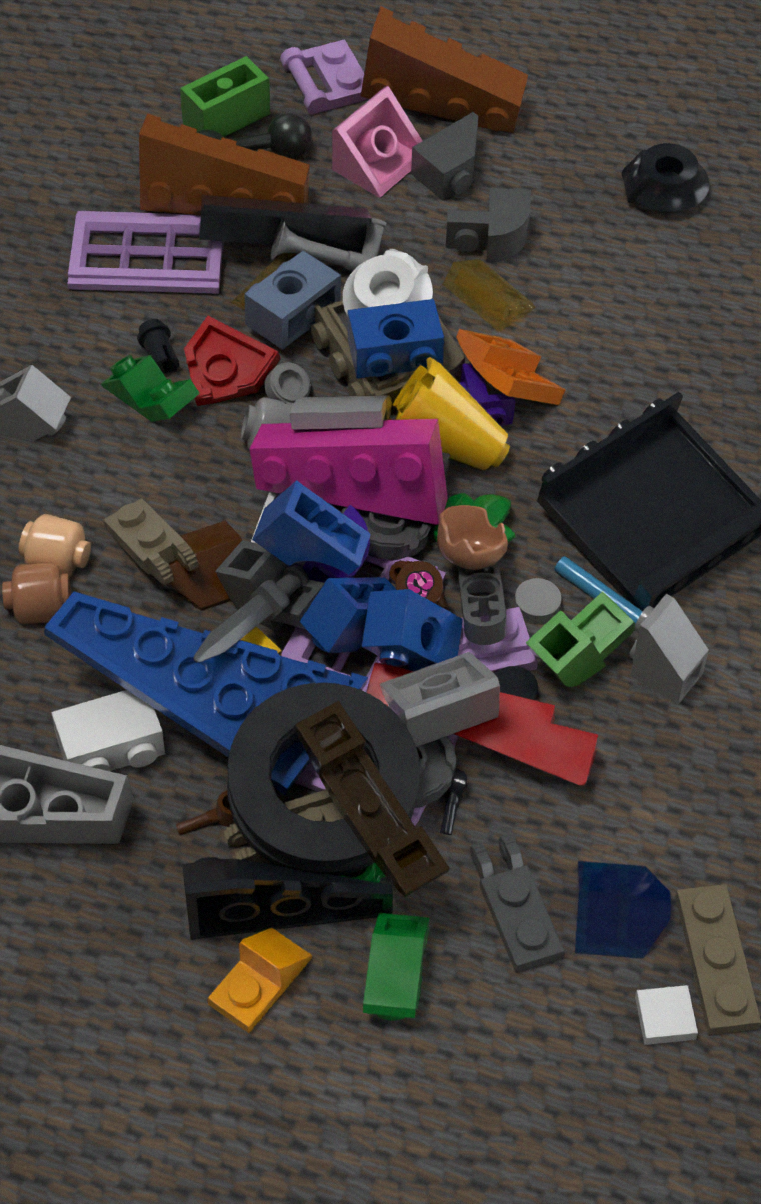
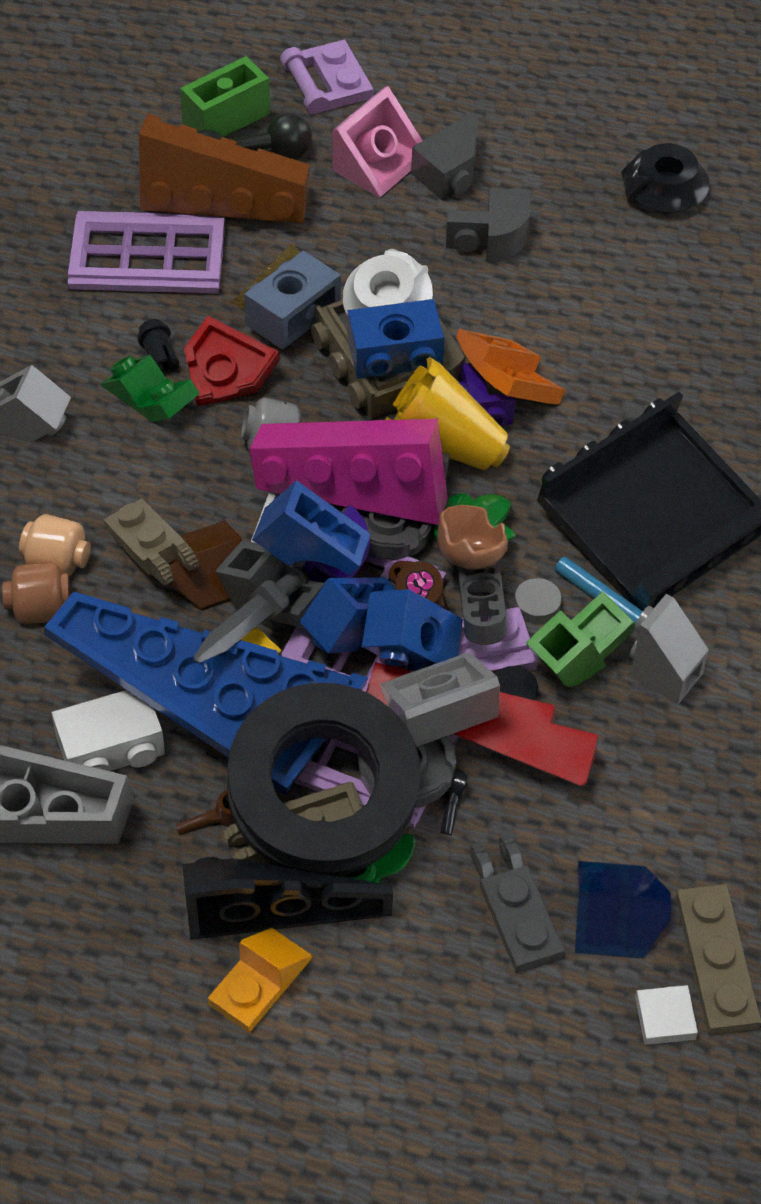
(257, 222): black panel -> none
(287, 383): light grey tile -> none
(288, 242): light grey piece -> none
(340, 412): light grey slope -> none
(367, 802): dark brown slope -> none
(395, 966): green slope -> none
(440, 75): dark orange wedge -> none
(487, 293): clear yellow slope -> none

